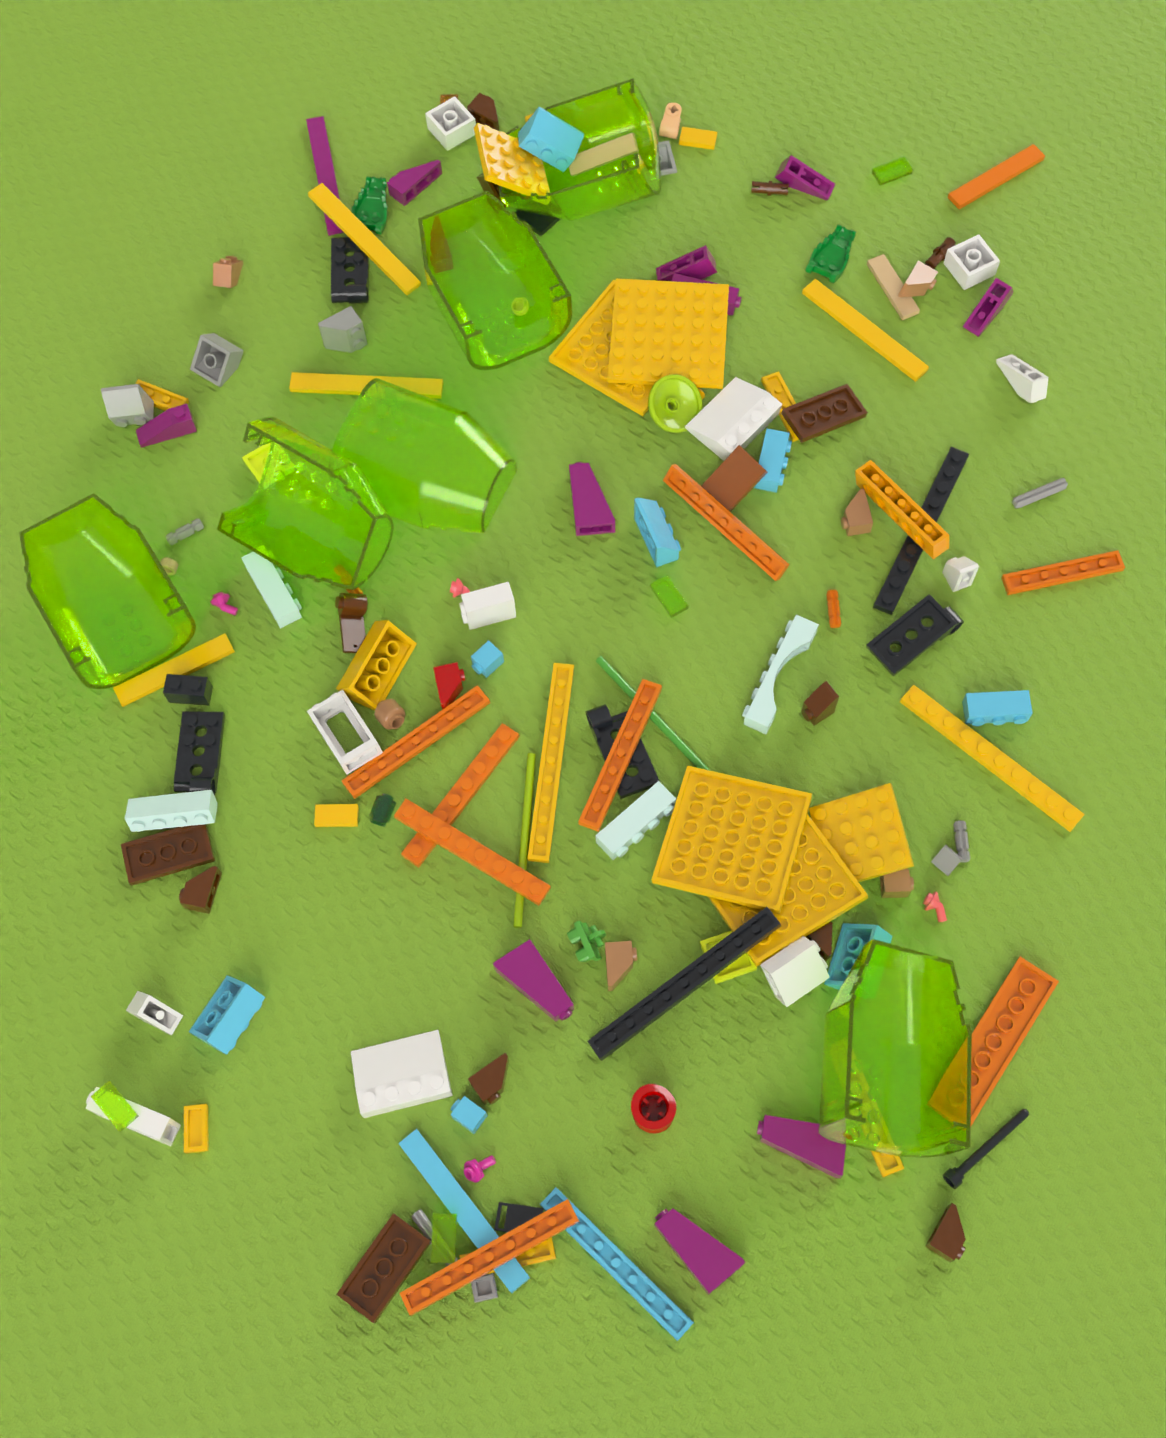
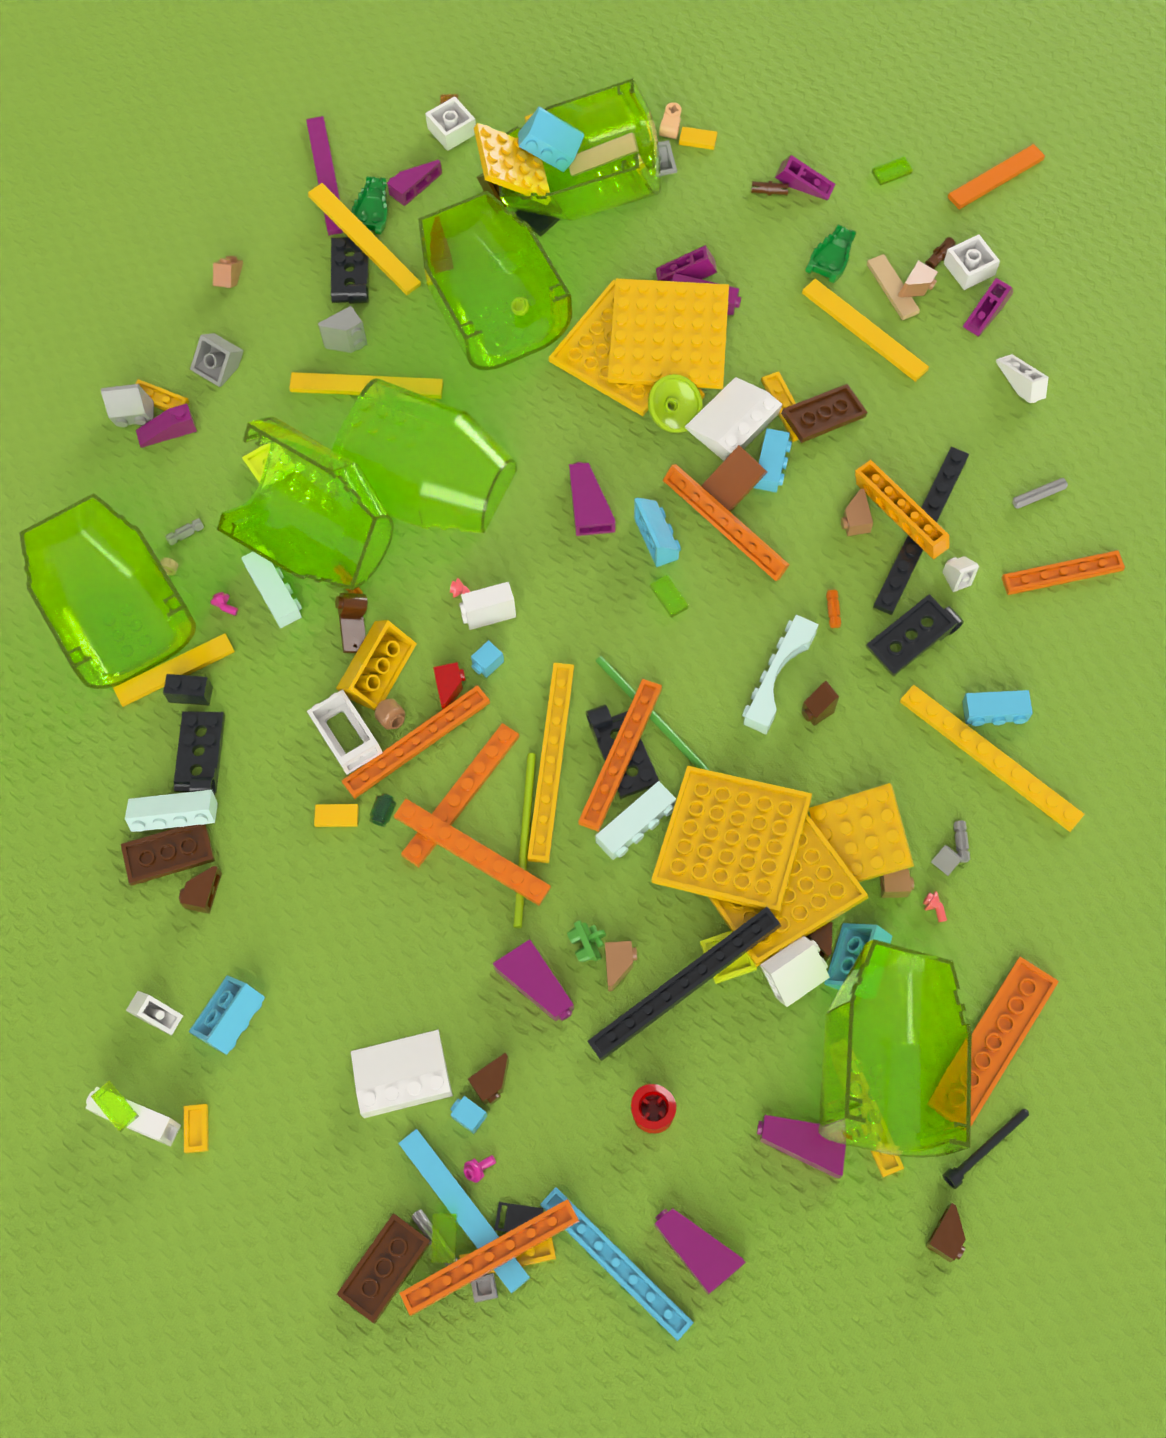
(484, 111): reddish brown slope -> none

